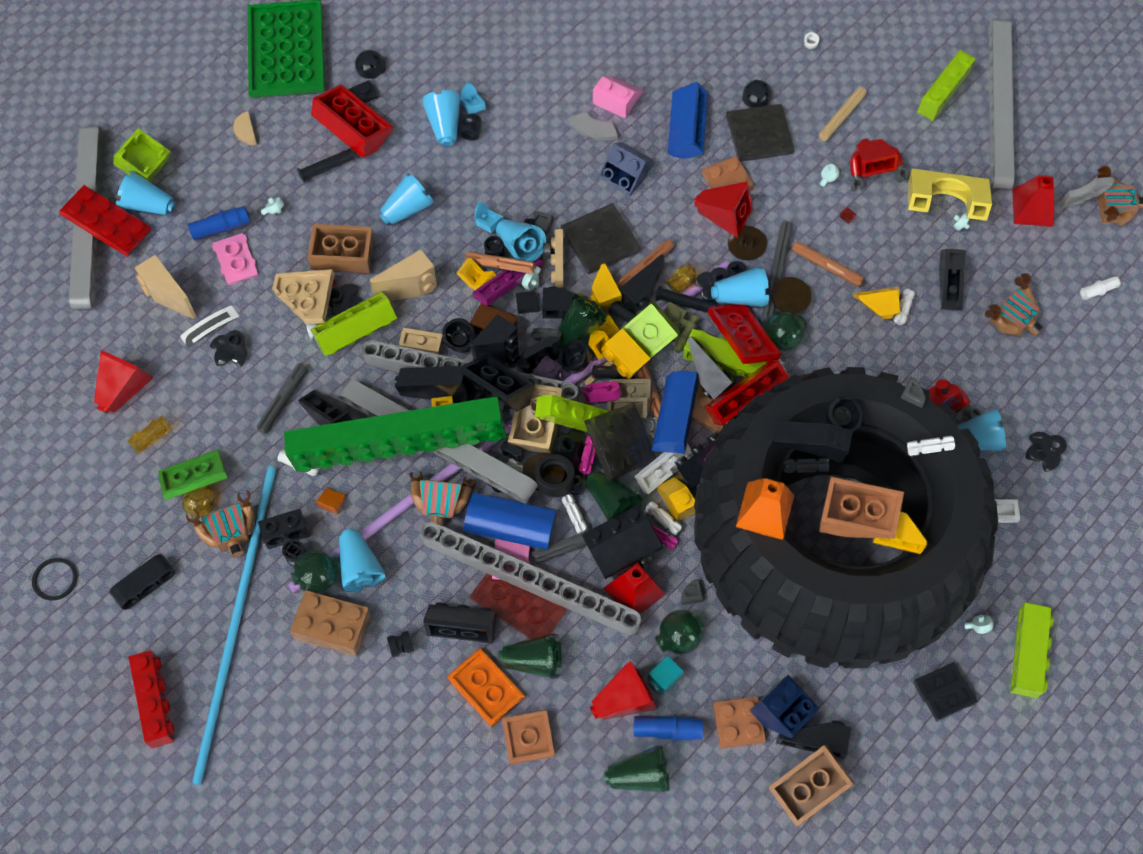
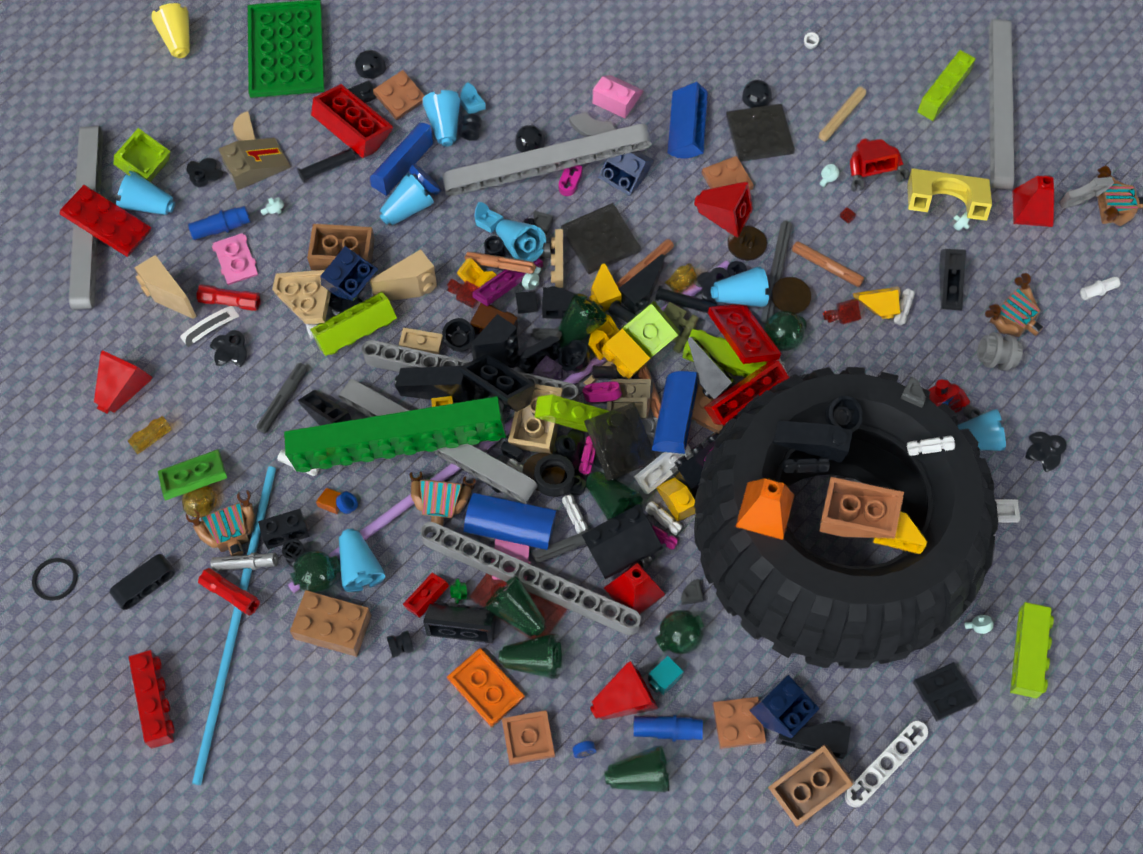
(173, 27): none -> light yellow cone
(203, 172): none -> black plate
(214, 295): none -> red axle
(239, 598): none -> red axle
(251, 561): none -> light grey pin
(253, 160): none -> dark tan slope
(346, 502): none -> blue tile
(347, 274): none -> dark blue slope
(399, 95): none -> nougat plate
(402, 158): none -> blue brick
(425, 180): none -> blue tile
(425, 594): none -> red plate
(458, 591): none -> green plate
(463, 292): none -> clear red plate
(517, 607): none -> clear green cone
(529, 137): none -> black helmet
(547, 159): none -> light grey beam
(574, 180): none -> dark pink beam
(584, 749): none -> blue tile
(846, 312): none -> clear red plate
(896, 758): none -> white beam
(999, 350): none -> light grey piece

